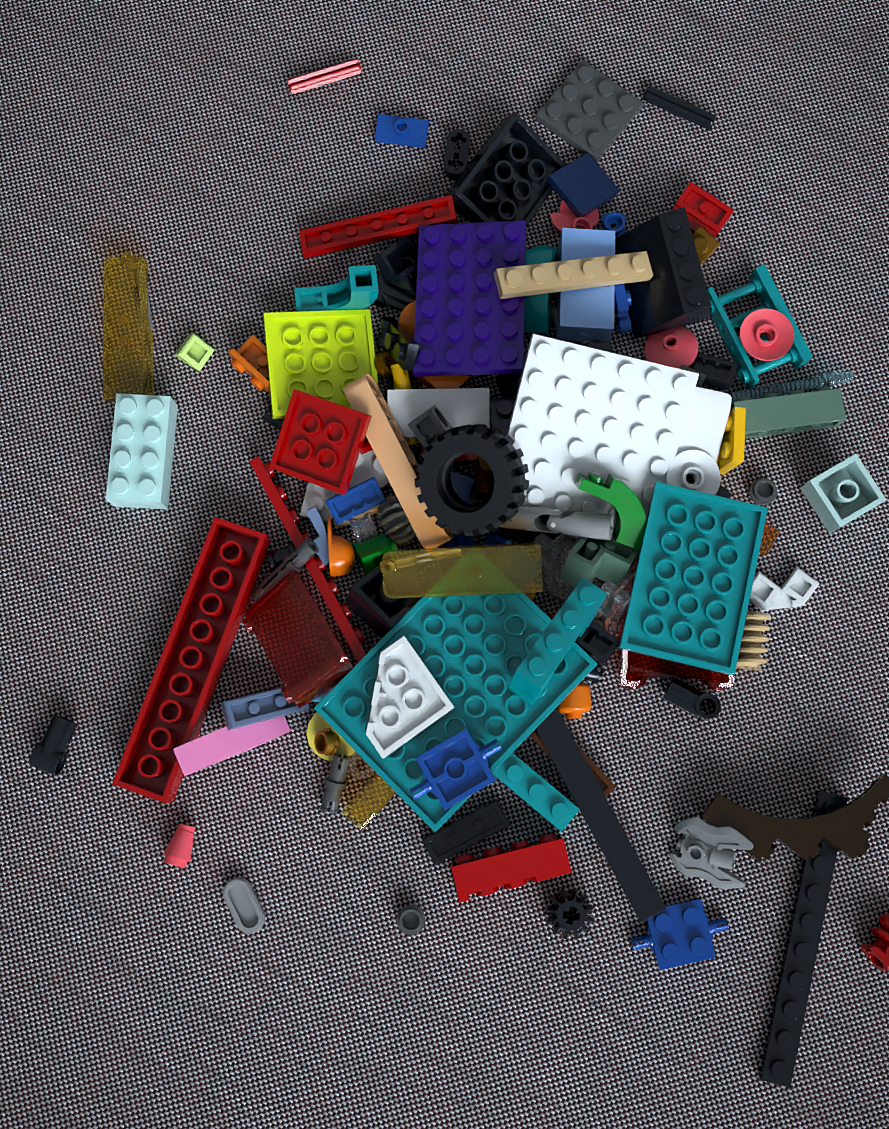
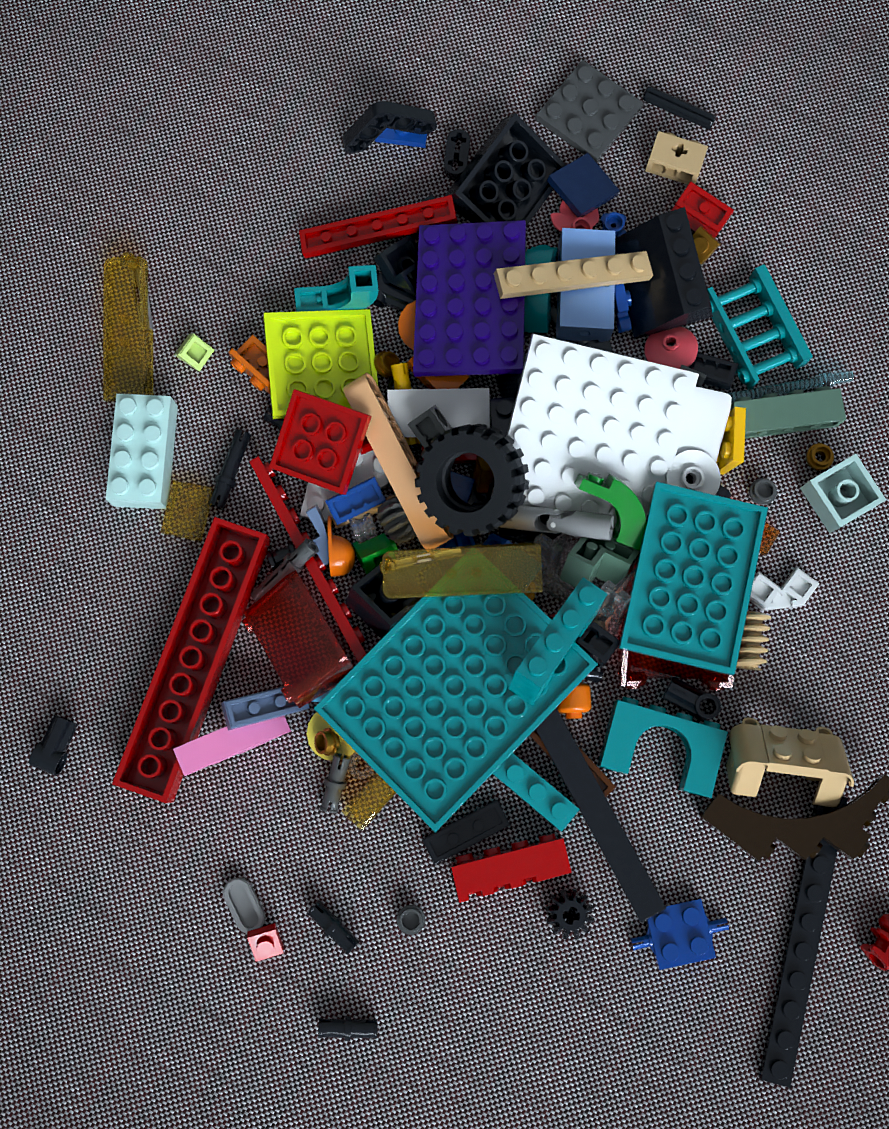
(180, 846): coral cone -> none
(186, 511): none -> clear yellow plate
(229, 469): none -> black pin
(265, 942): none -> plate
(324, 76): axle -> none
(333, 927): none -> black pin
(347, 1028): none -> black pin
(390, 116): none -> black beam
(398, 343): black plate -> none
(403, 698): white plate -> none
(455, 769): blue plate -> none
(684, 167): none -> tan brick
(702, 743): none -> teal arch
(708, 852): light grey piece -> none
(767, 323): coral dish -> none
(787, 751): none -> tan container
(823, 450): none -> pearl gold plate

